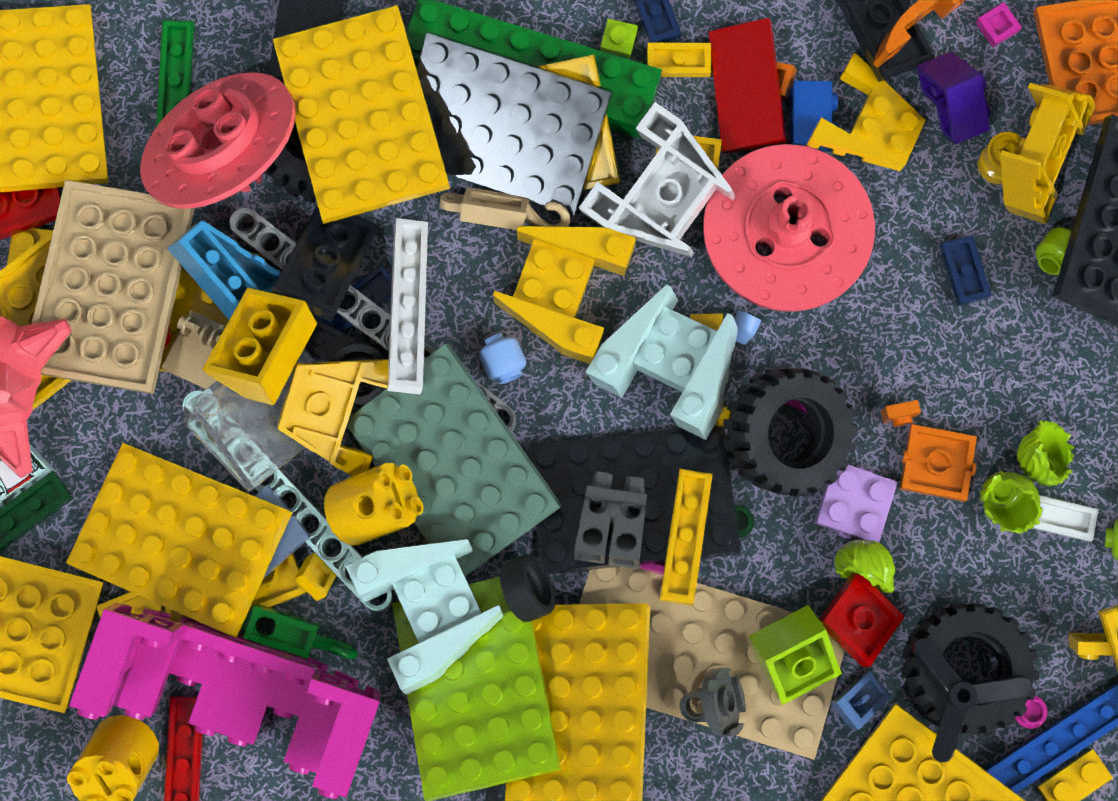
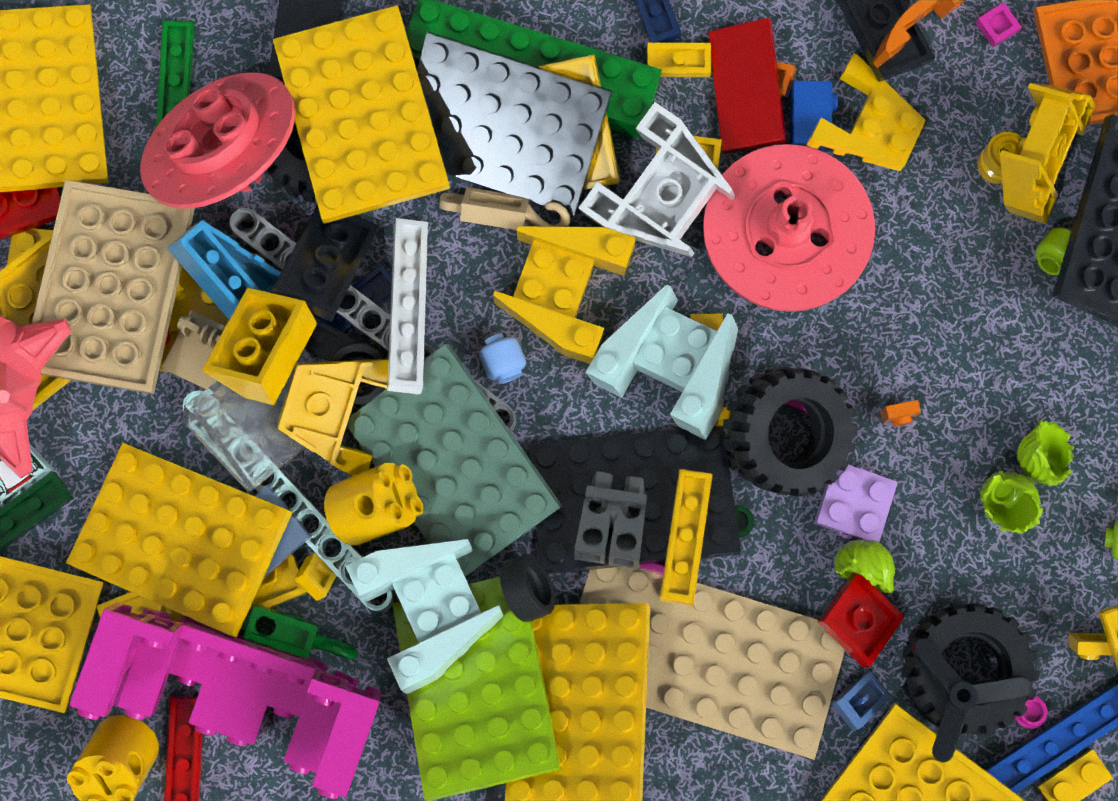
(619, 38): lime plate -> none
(721, 703): dark grey tile -> none
(747, 326): light blue hose -> none
(795, 654): lime slope -> none
(938, 463): orange plate -> none
(957, 95): dark purple brick -> none
(965, 270): dark blue plate -> none
(1067, 519): white tile -> none

